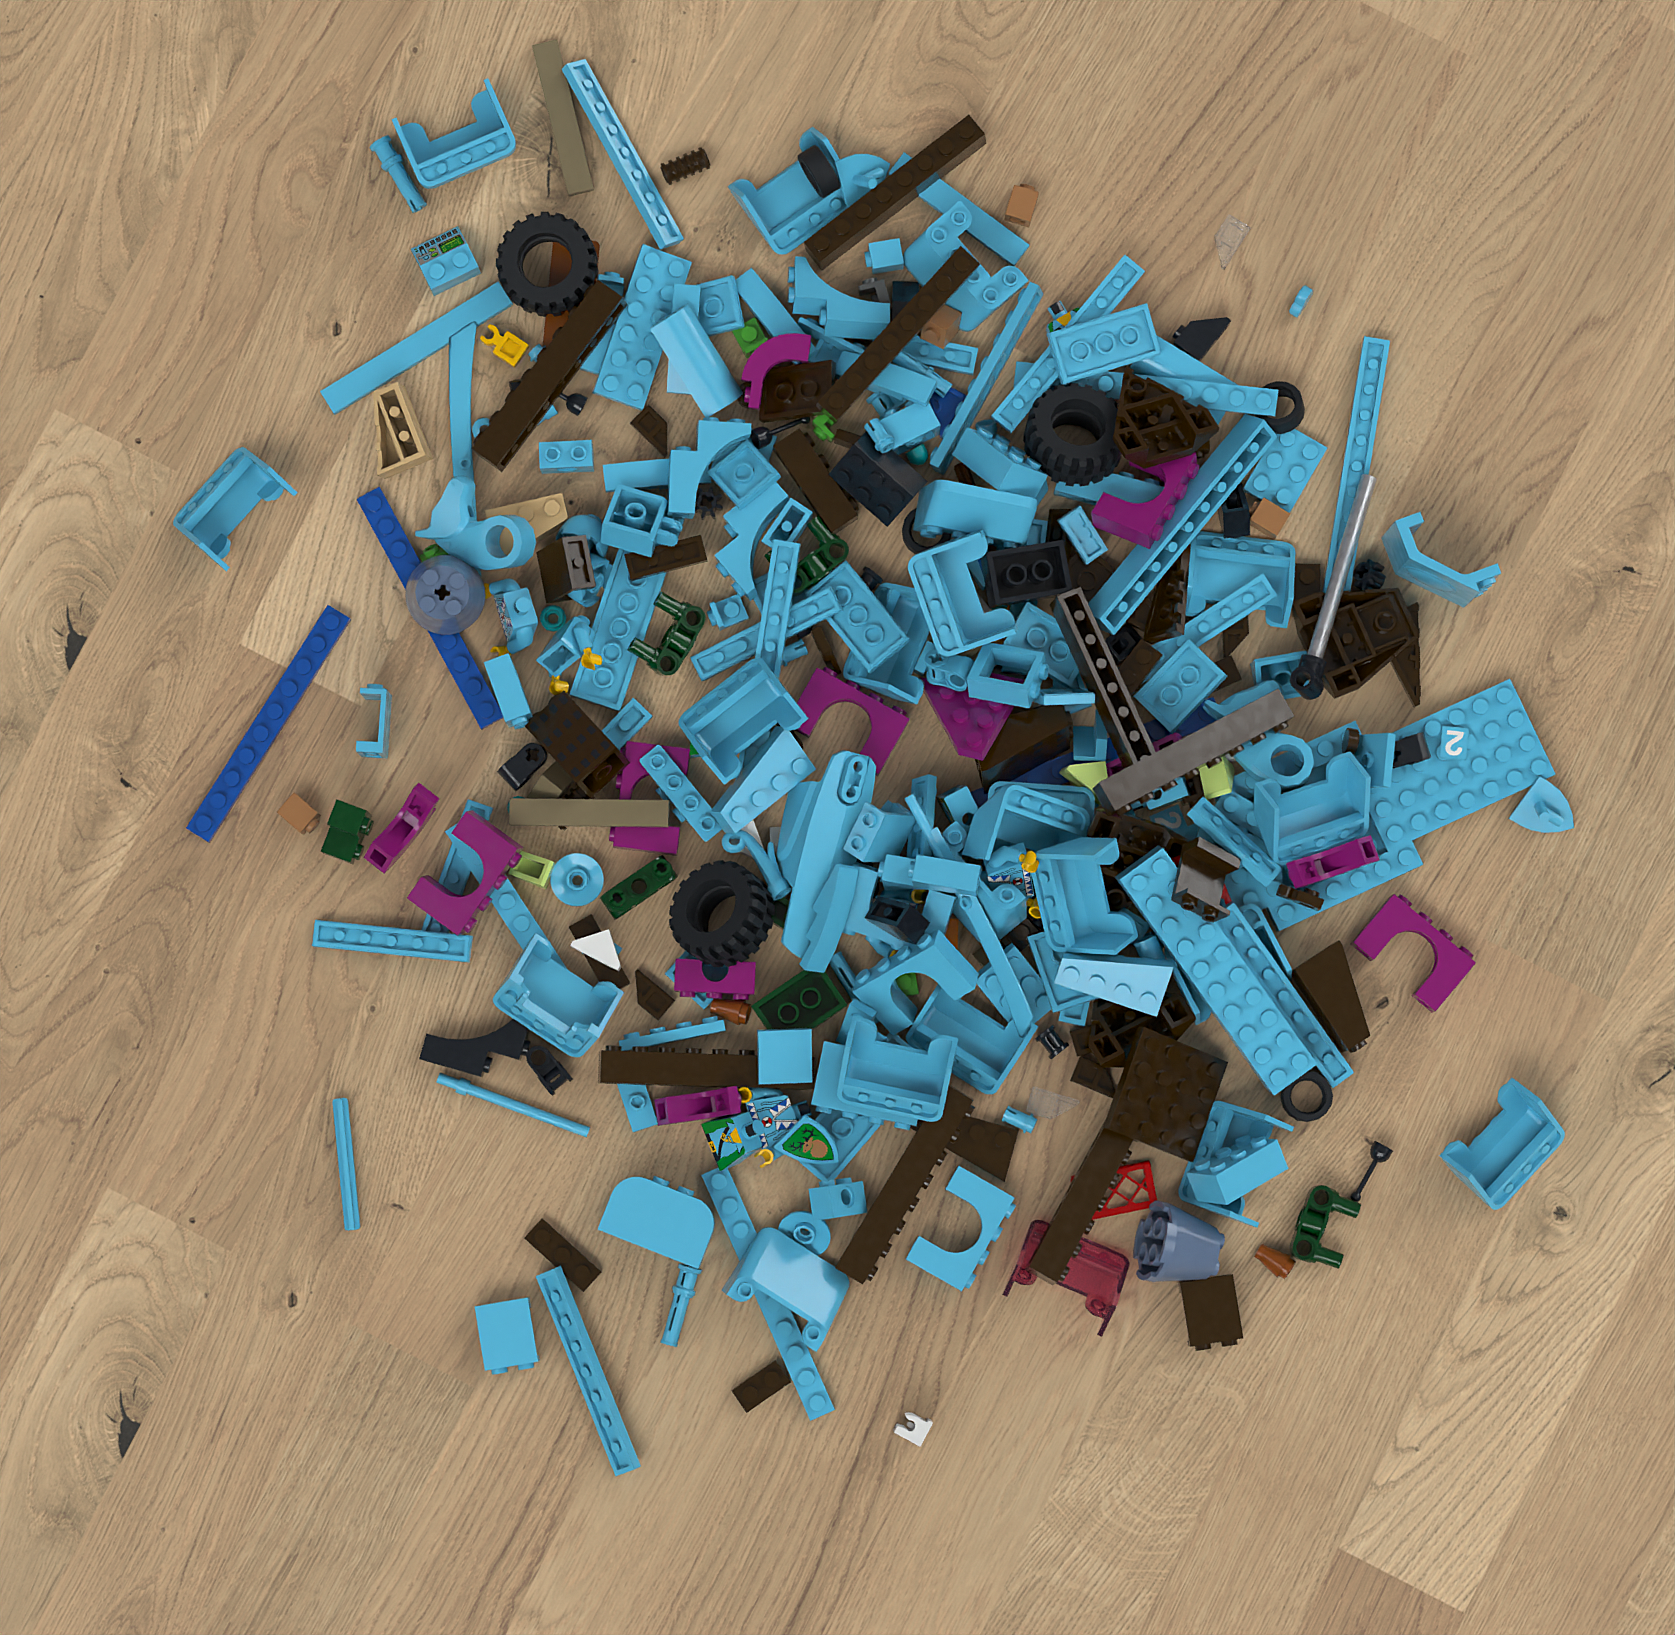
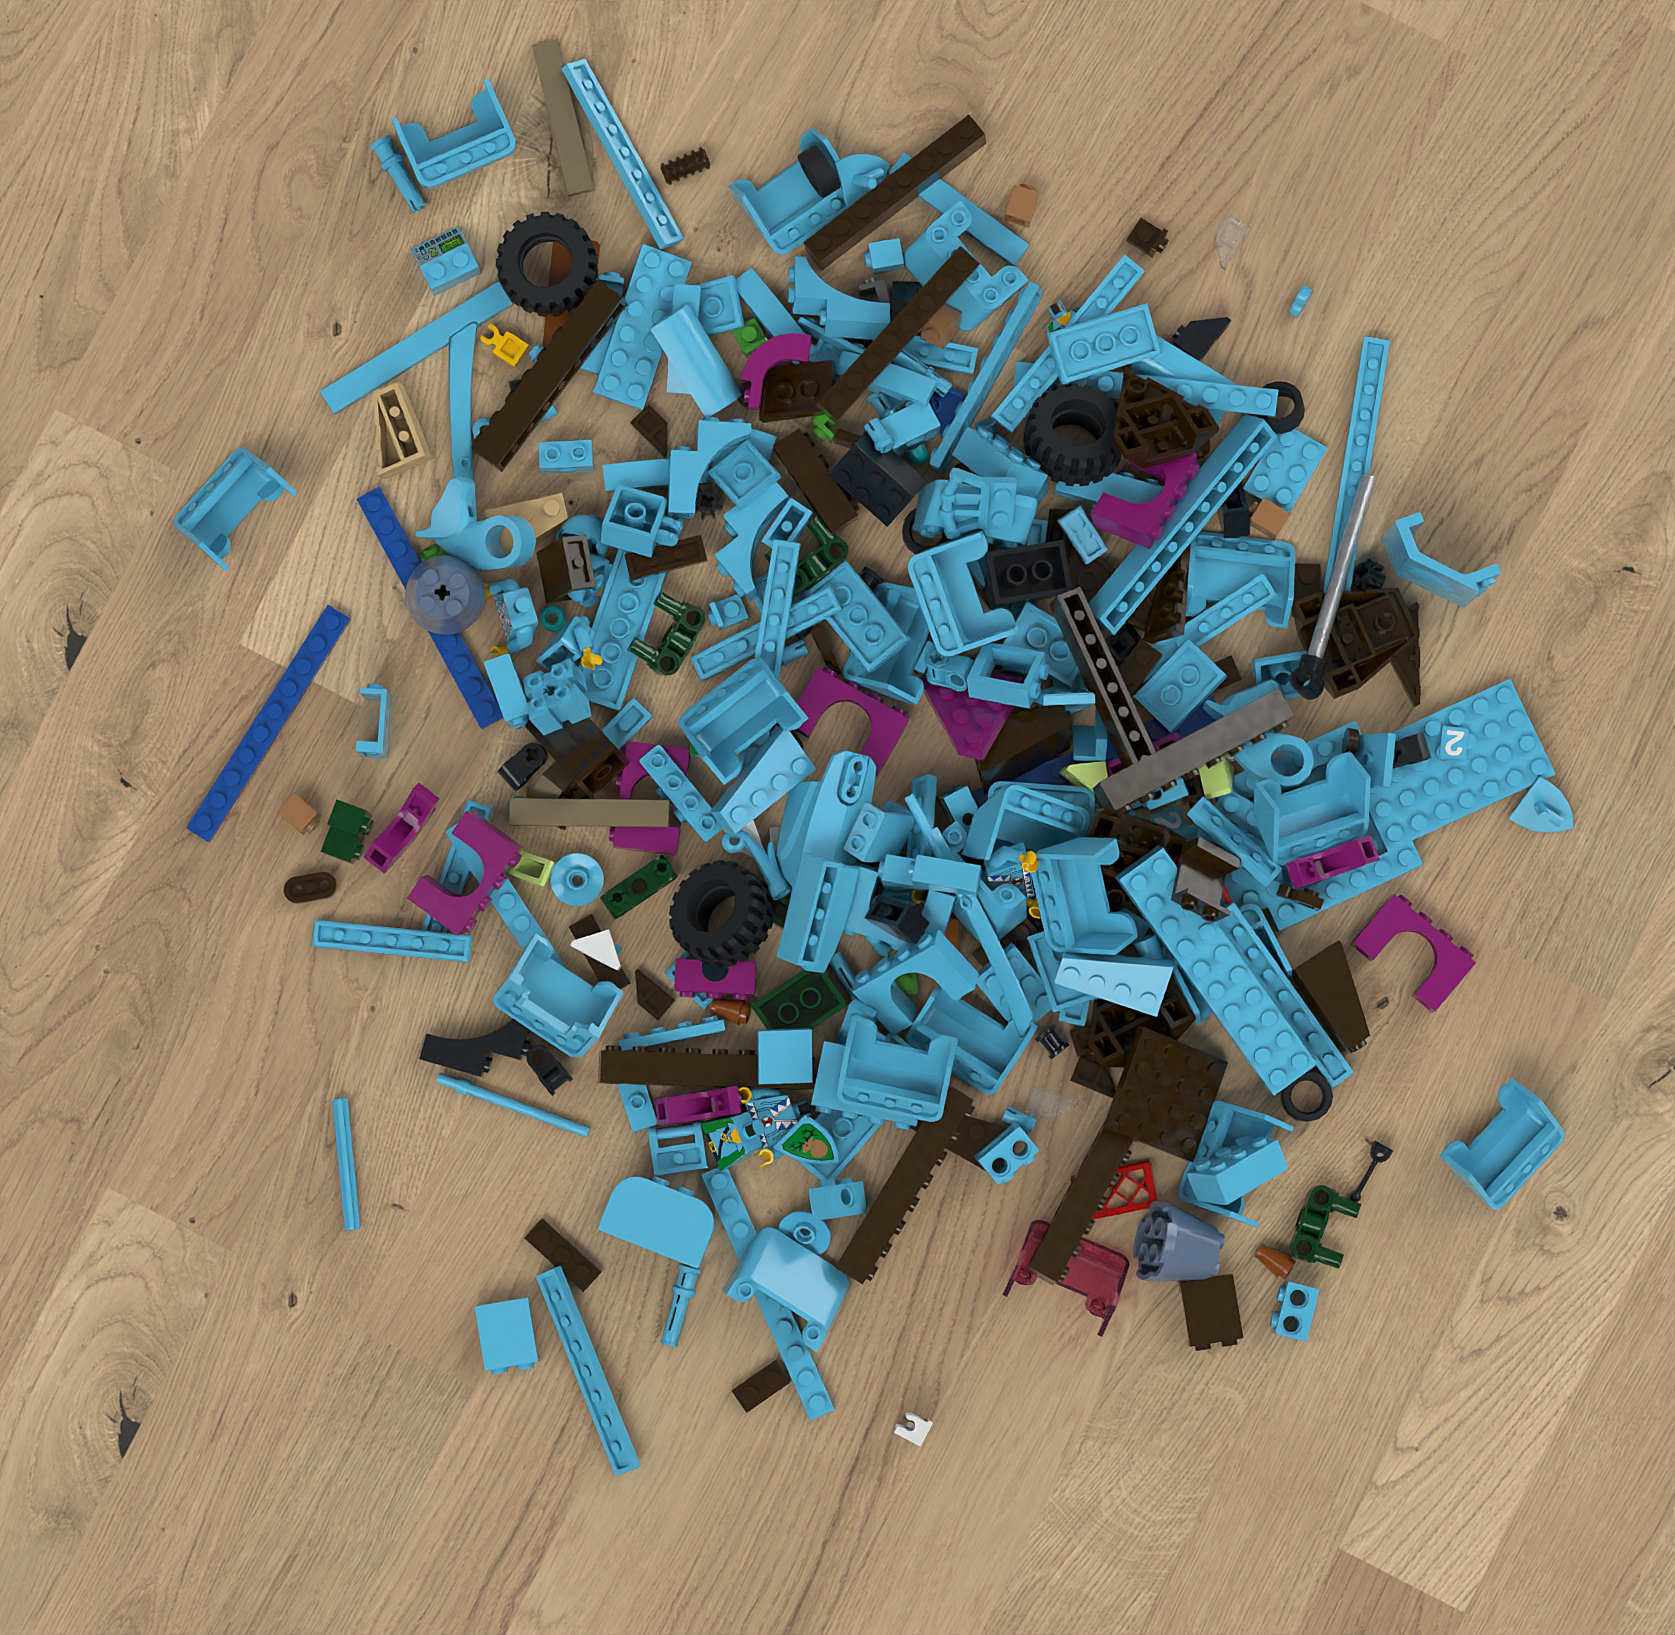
(311, 887): none -> dark brown plate
(557, 696): none -> medium azure brick
(574, 402): black hinge -> none
(677, 1157): none -> medium azure plate
(762, 435): black hinge -> none
(809, 910): none -> medium azure brick
(991, 1206): medium azure arch -> none
(994, 507): none -> medium azure plate
(1003, 1148): none -> medium azure brick
(1148, 238): none -> dark brown bracket
(1234, 636): dark brown tile -> none
(1302, 1313): none -> medium azure brick

